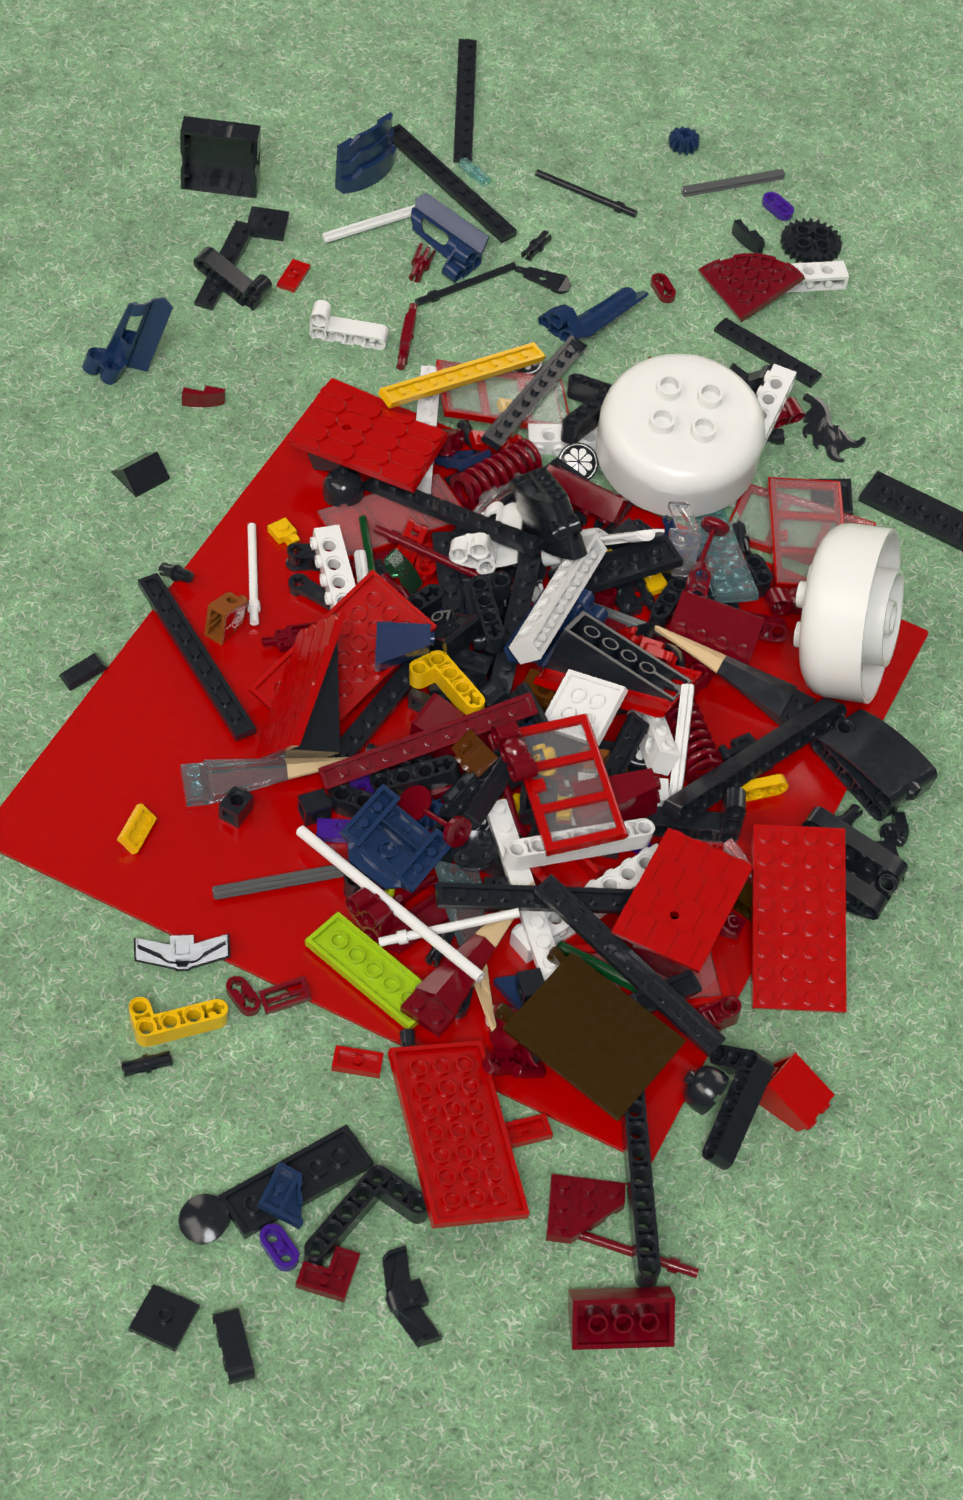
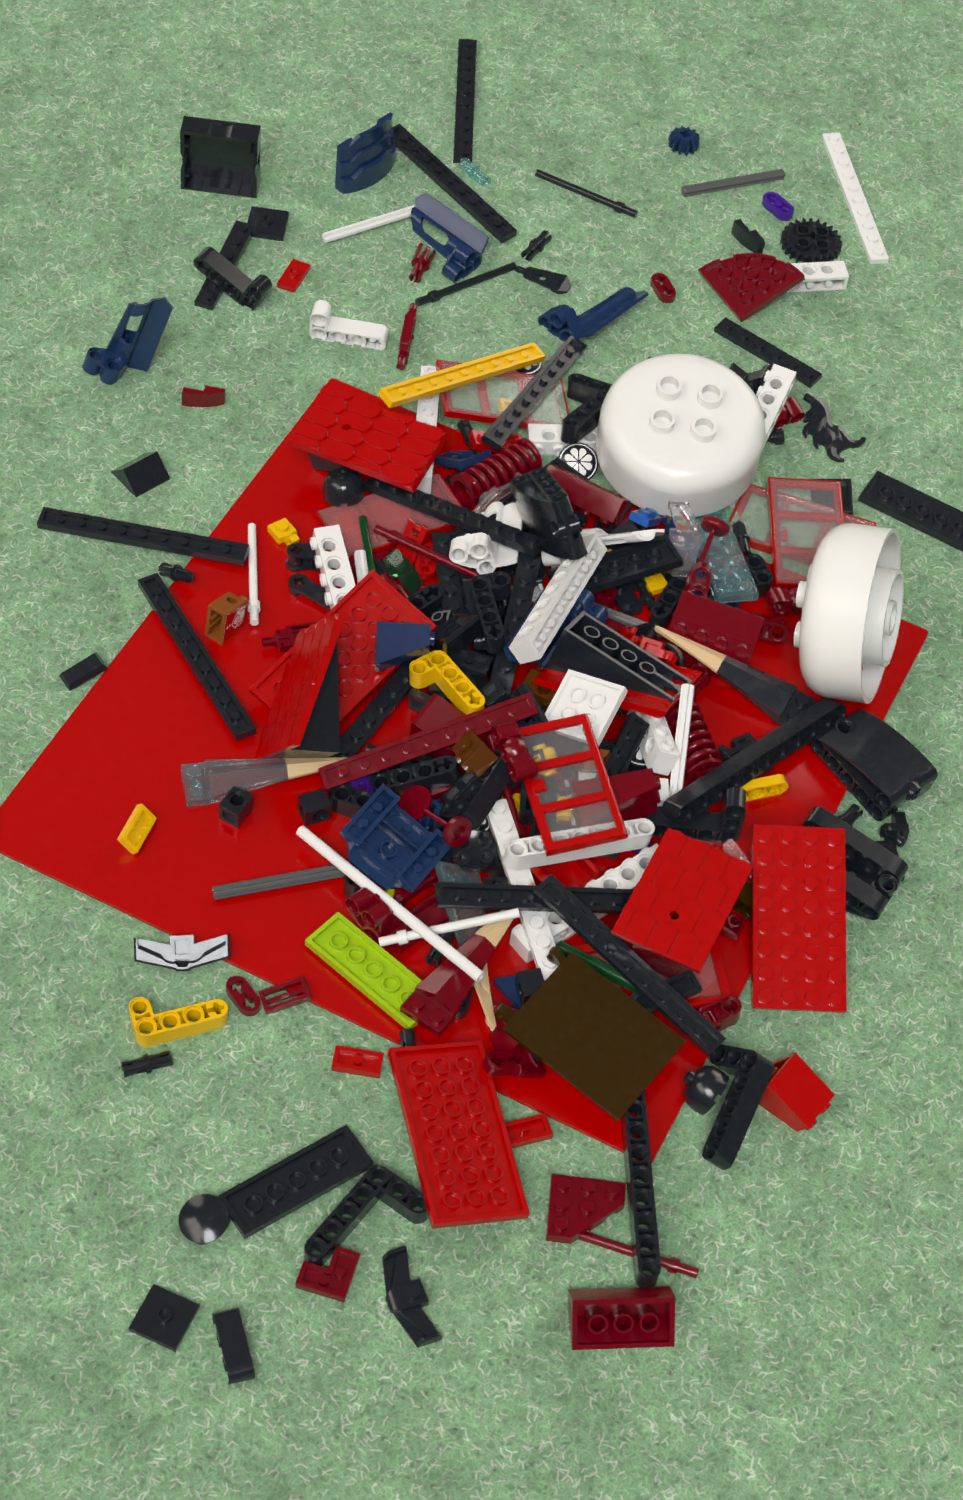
(143, 536): none -> black plate
(281, 1247): dark purple plate -> none
(283, 1195): dark blue wing -> none
(329, 829): dark purple plate -> none
(453, 443): dark red piece -> none
(646, 517): none -> blue plate
(855, 198): none -> white plate

